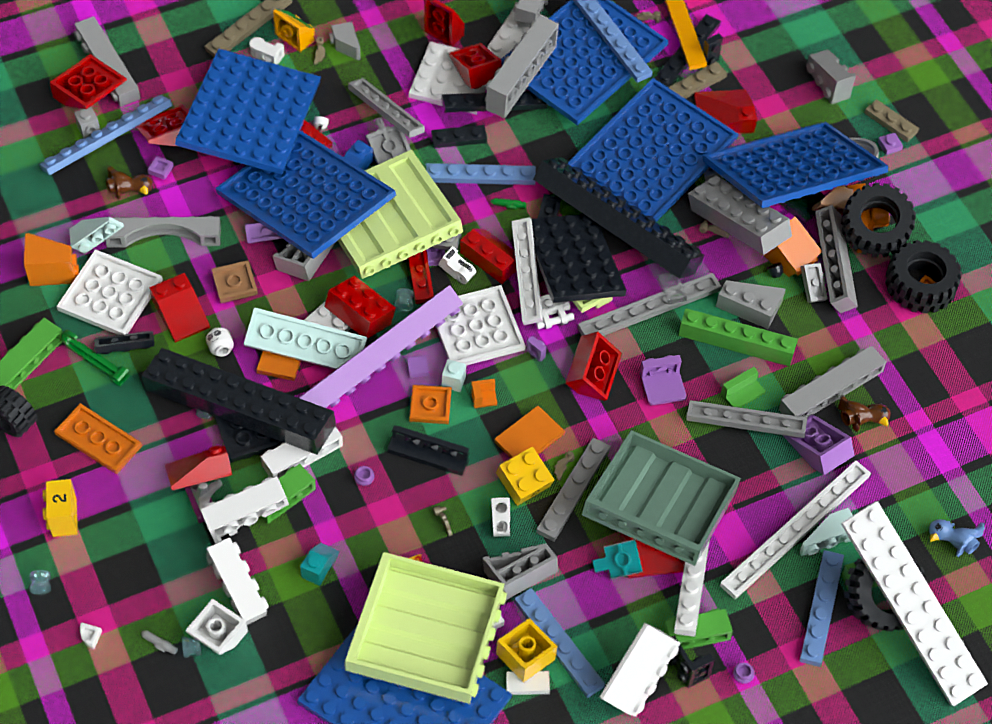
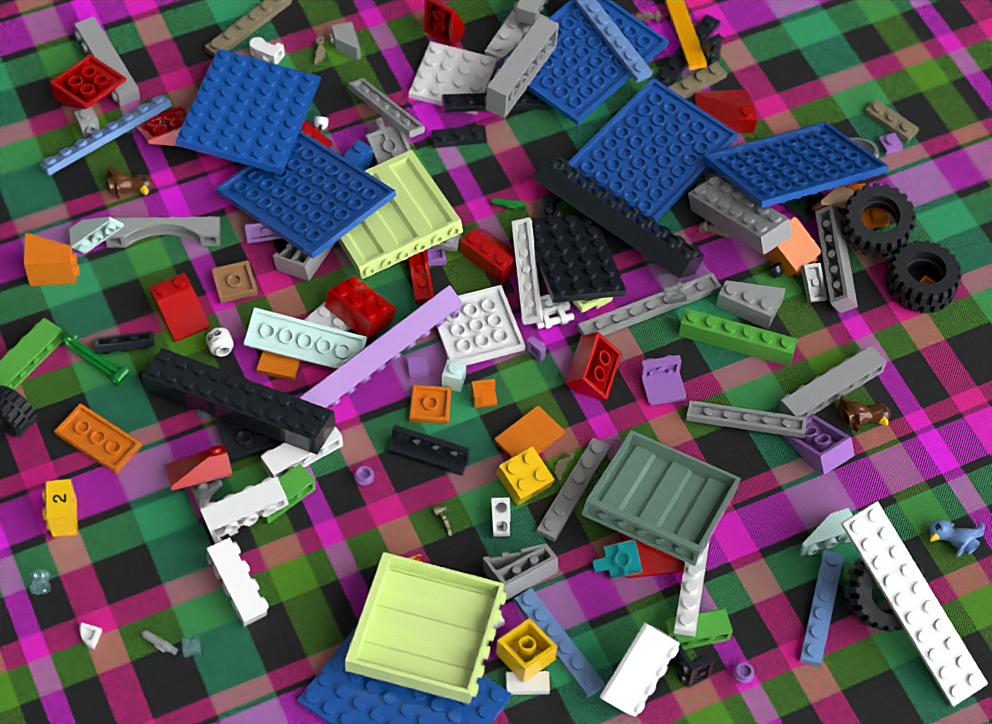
(109, 293): white plate -> none
(160, 168): medium lavender plate -> none
(218, 628): white slope -> none
(293, 29): light orange slope -> none
(318, 563): teal slope -> none
(404, 299): clear light blue wheel -> none
(457, 266): white leg -> none
(475, 64): red slope -> none
(481, 174): medium blue plate -> none
(742, 389): bright green panel -> none
(794, 530): white plate -> none
(831, 76): light grey wedge -> none

